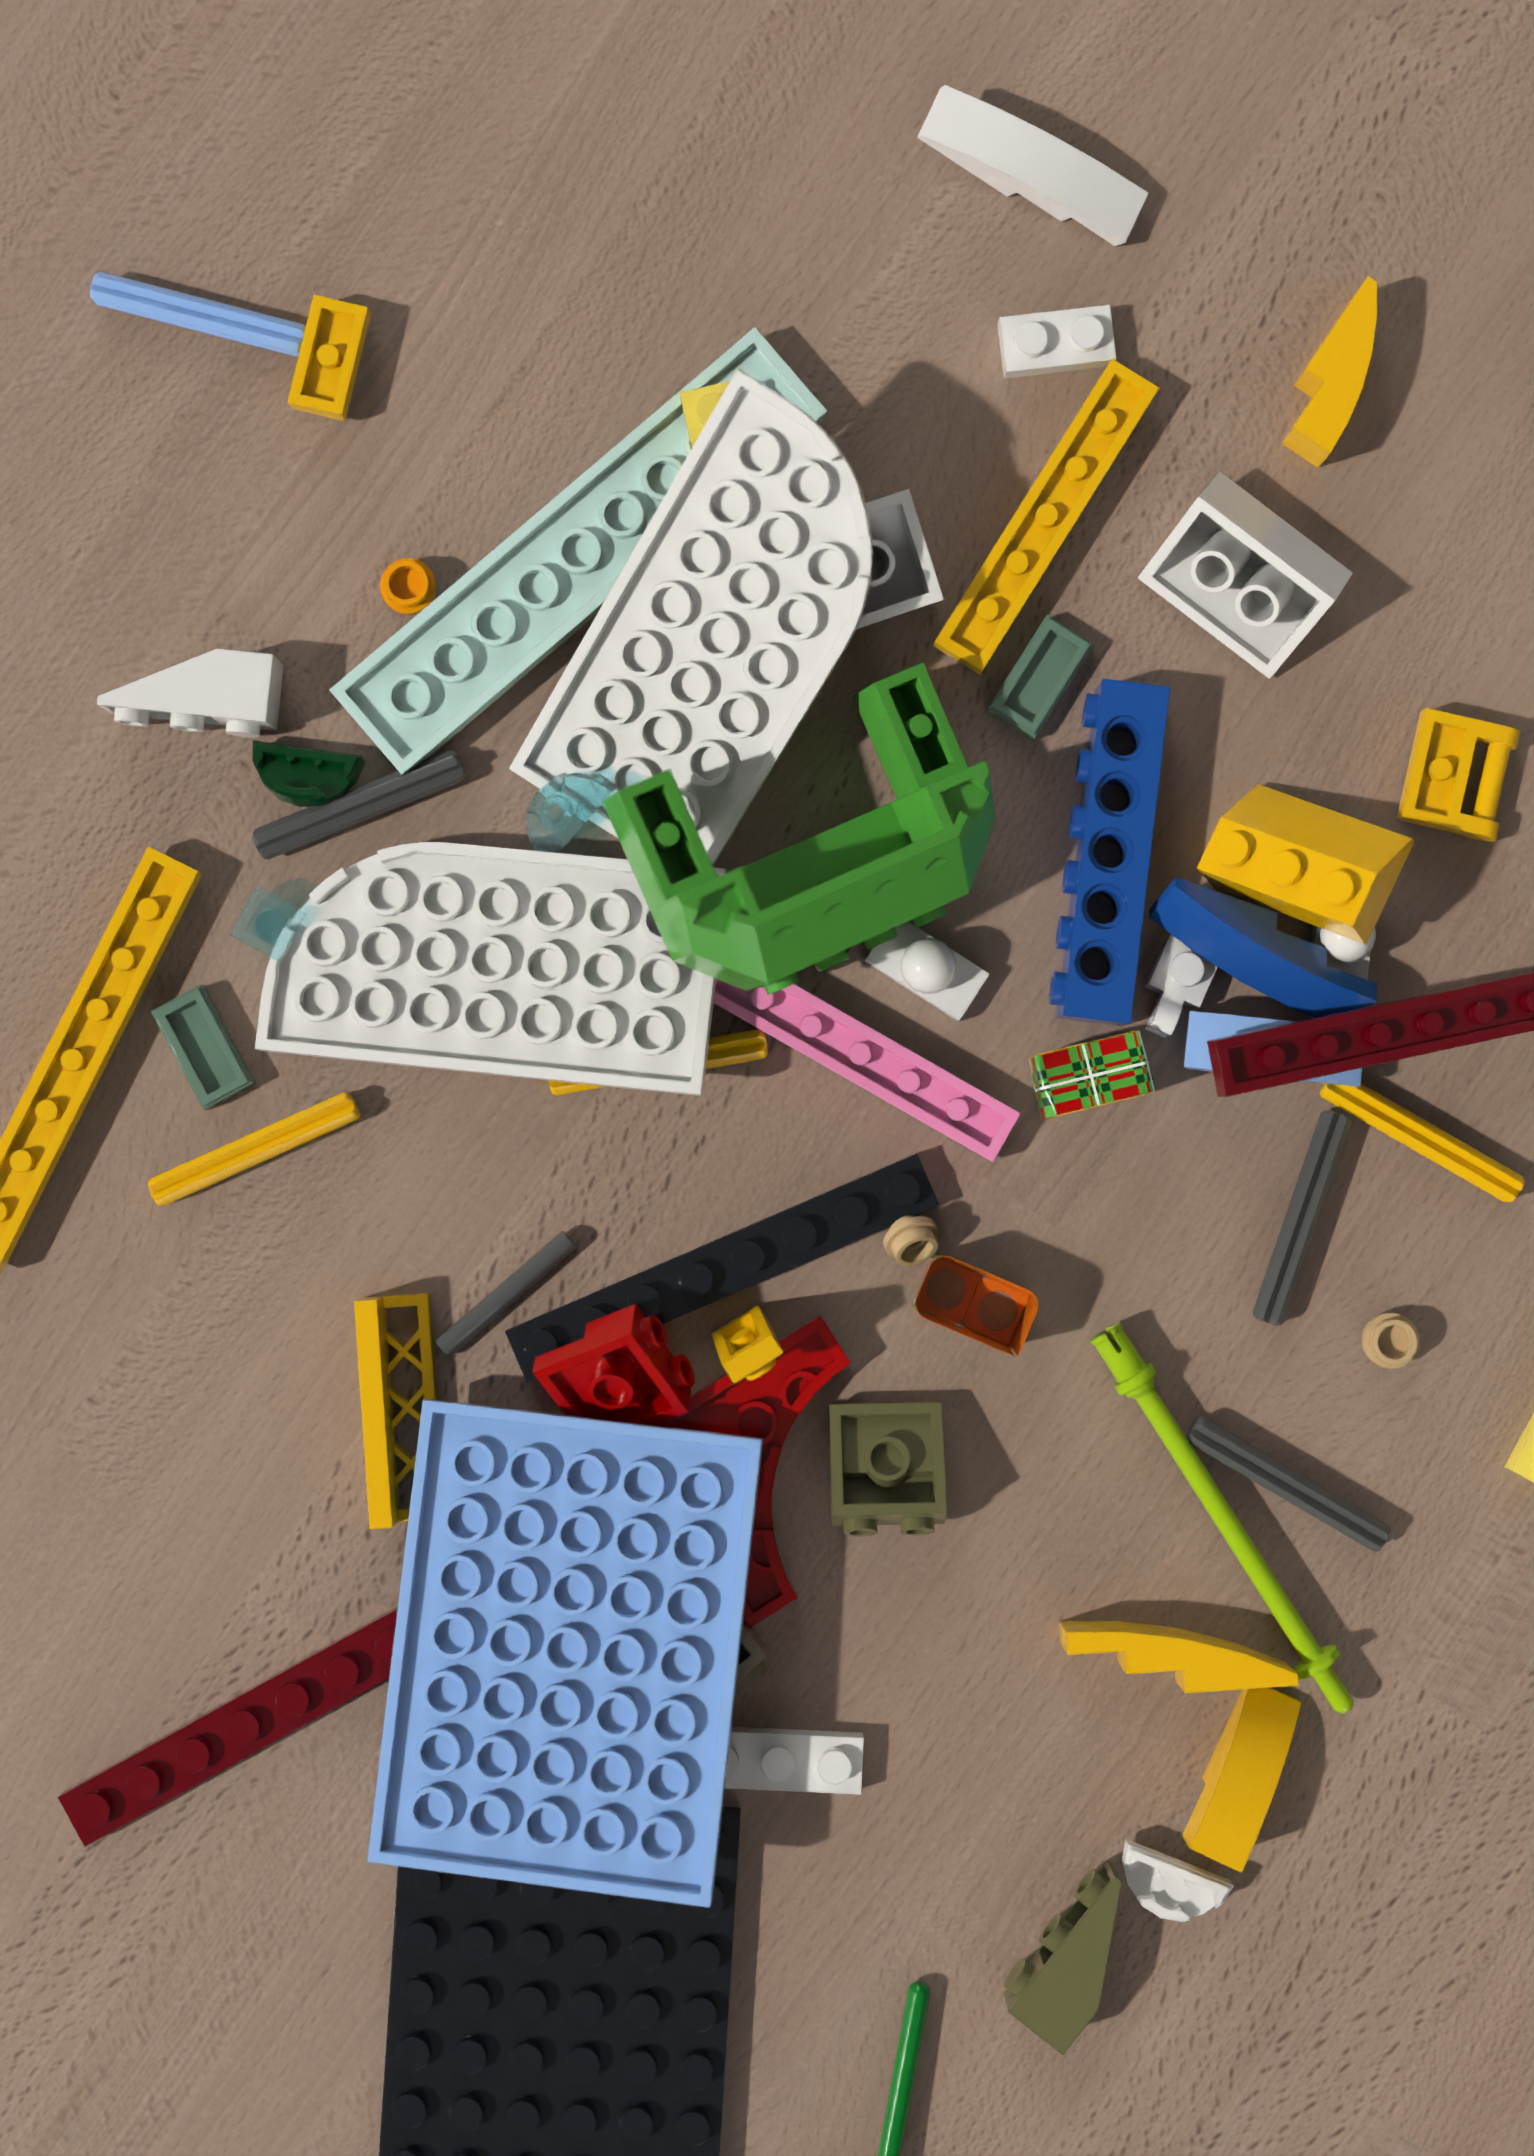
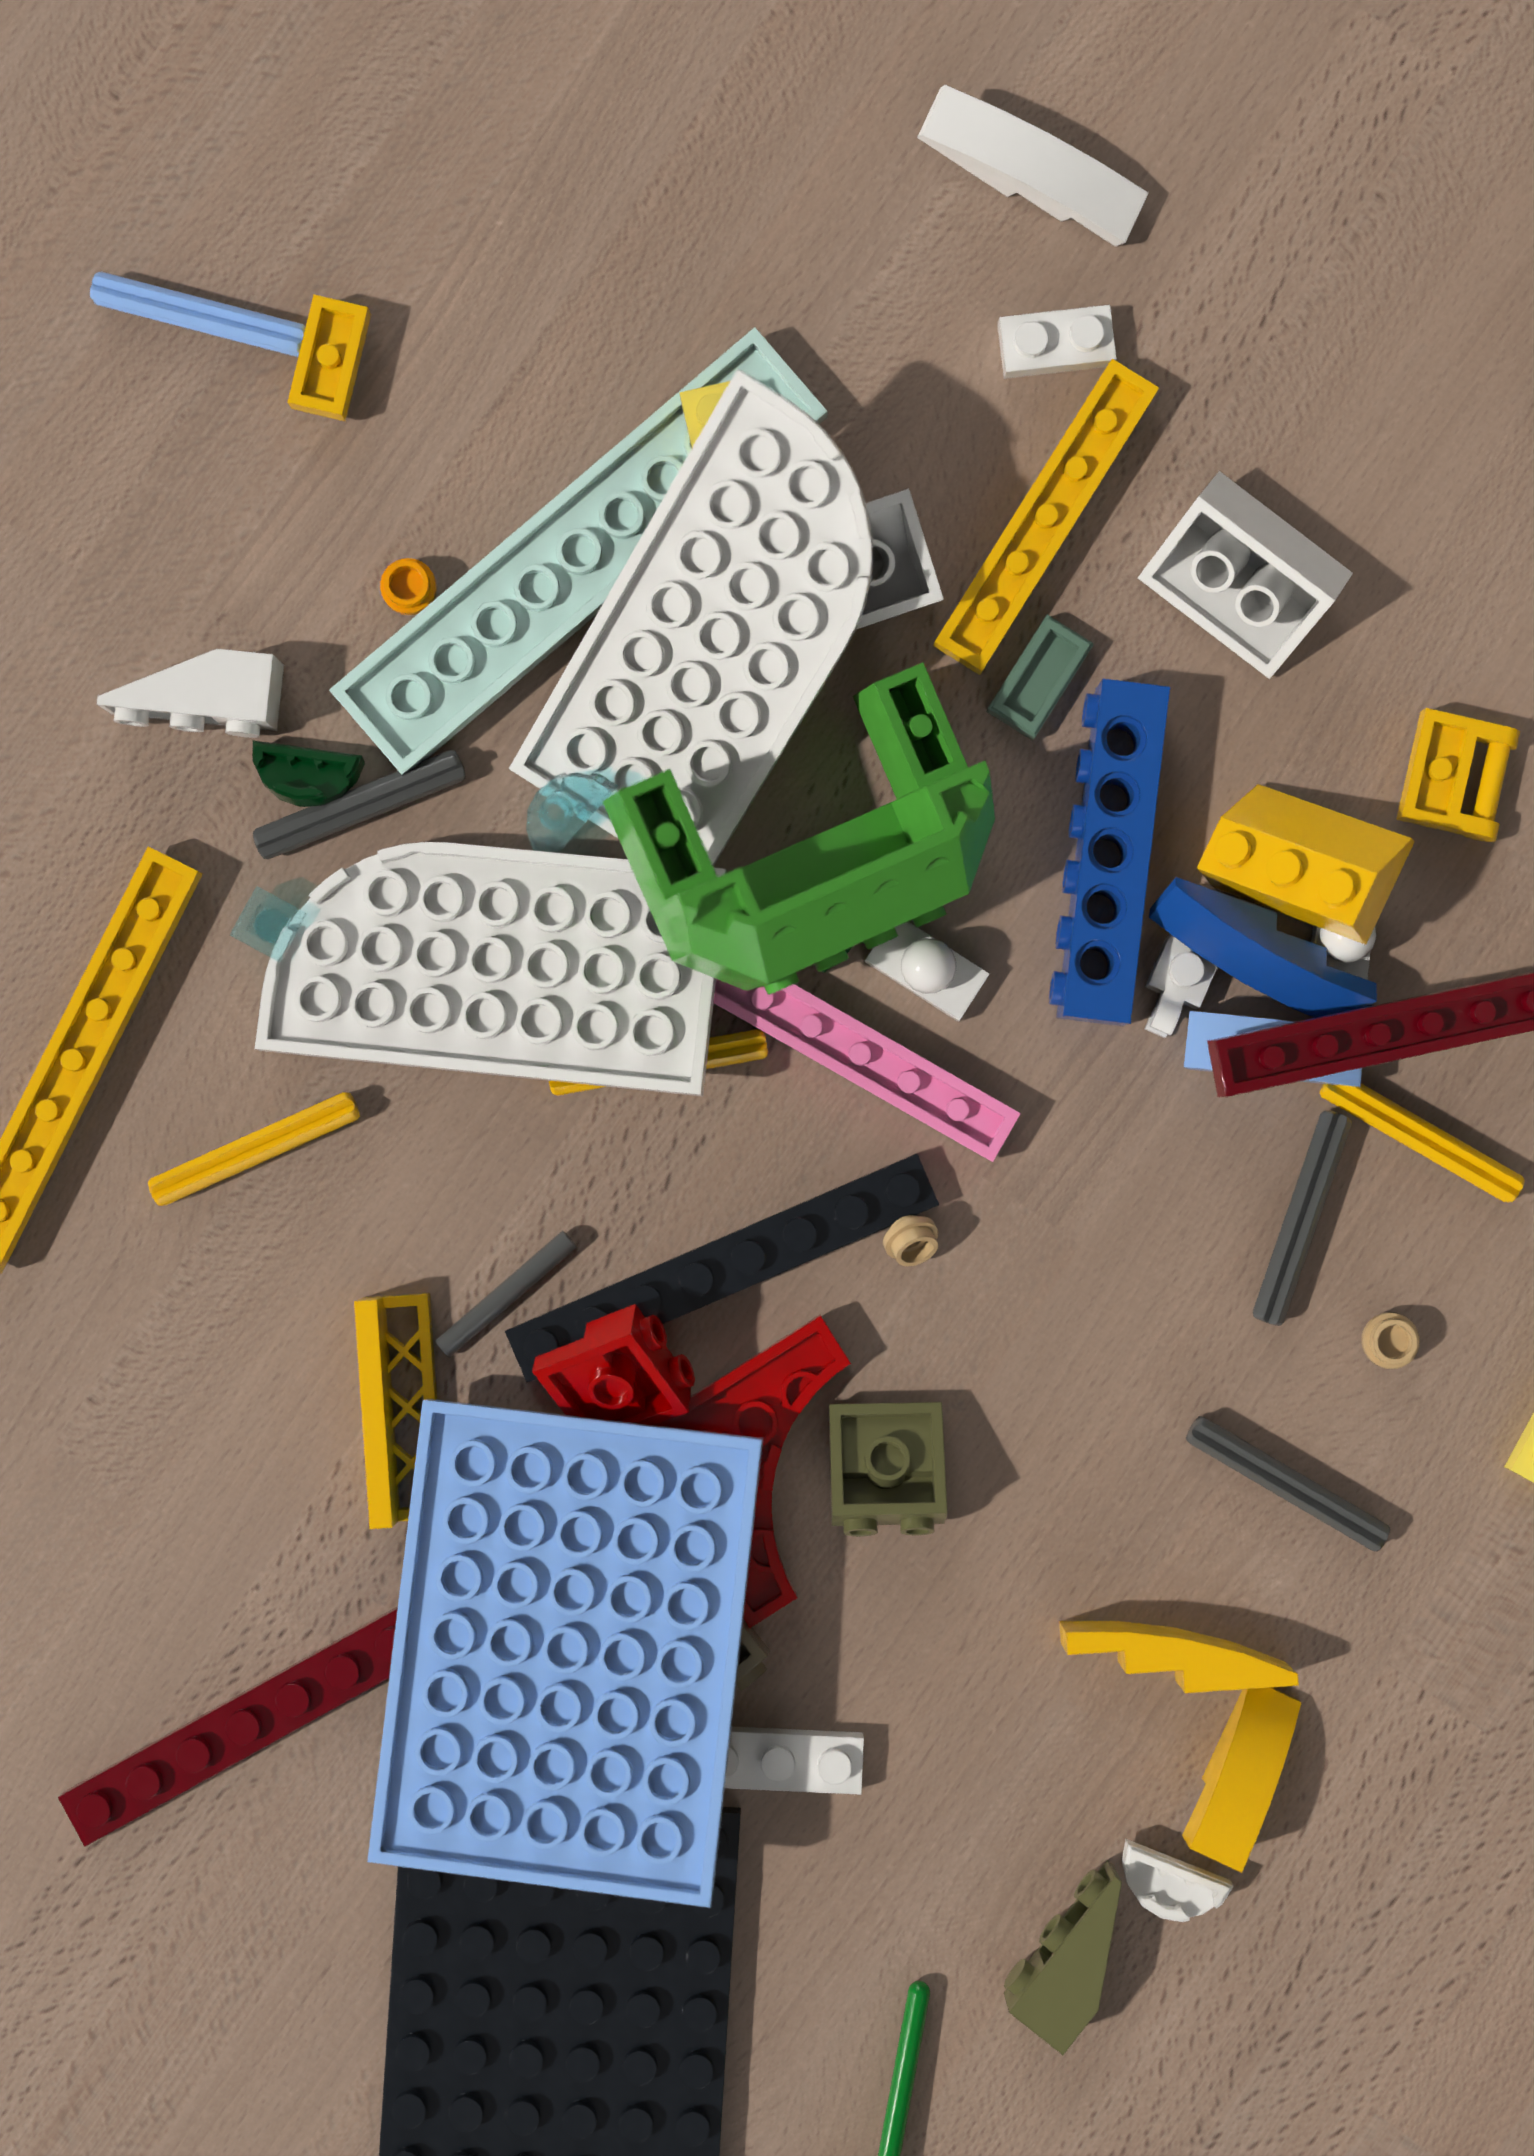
(203, 1047): sand green tile -> none
(747, 1345): yellow plate -> none
(976, 1289): orange piece -> none
(1091, 1074): piece -> none
(1137, 1382): lime bar -> none
(1335, 378): yellow slope -> none

